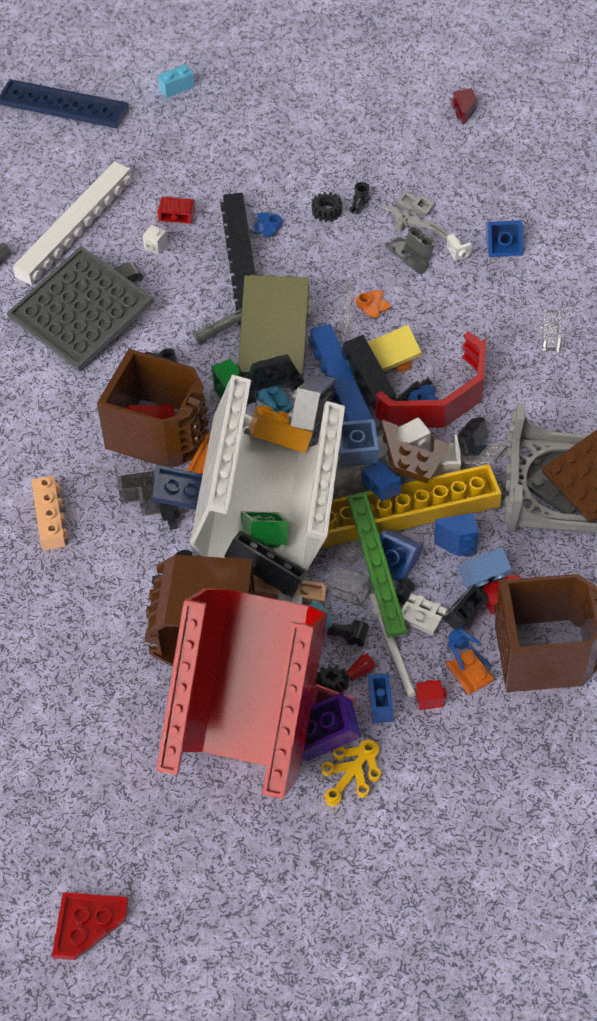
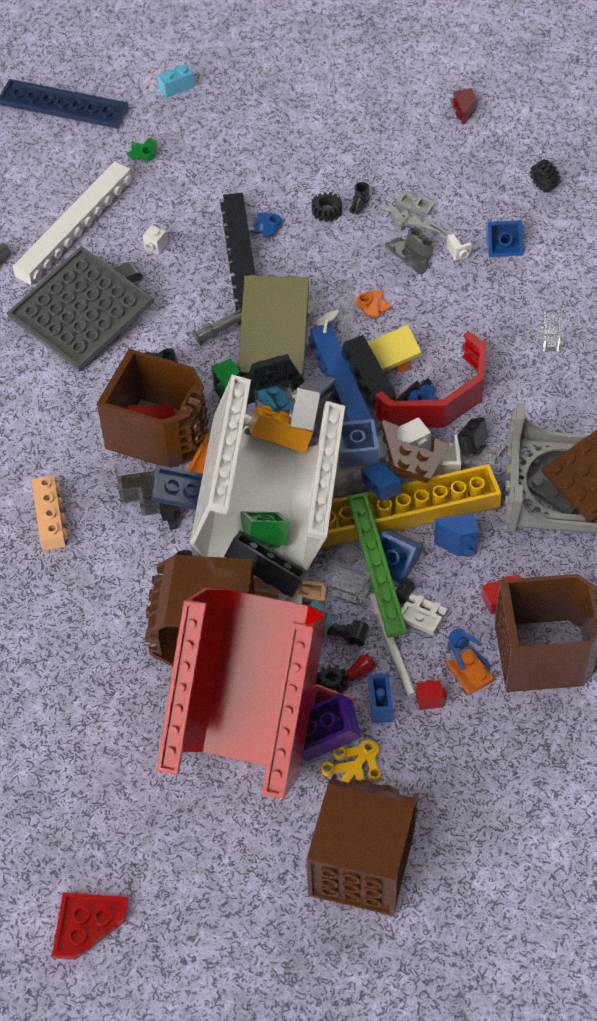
(143, 151): none -> green plate
(176, 210): red brick -> none
(327, 318): none -> white piece
(361, 845): none -> reddish brown container
(465, 607): black brick -> none
(486, 567): medium blue brick -> none
(545, 175): none -> black tyre

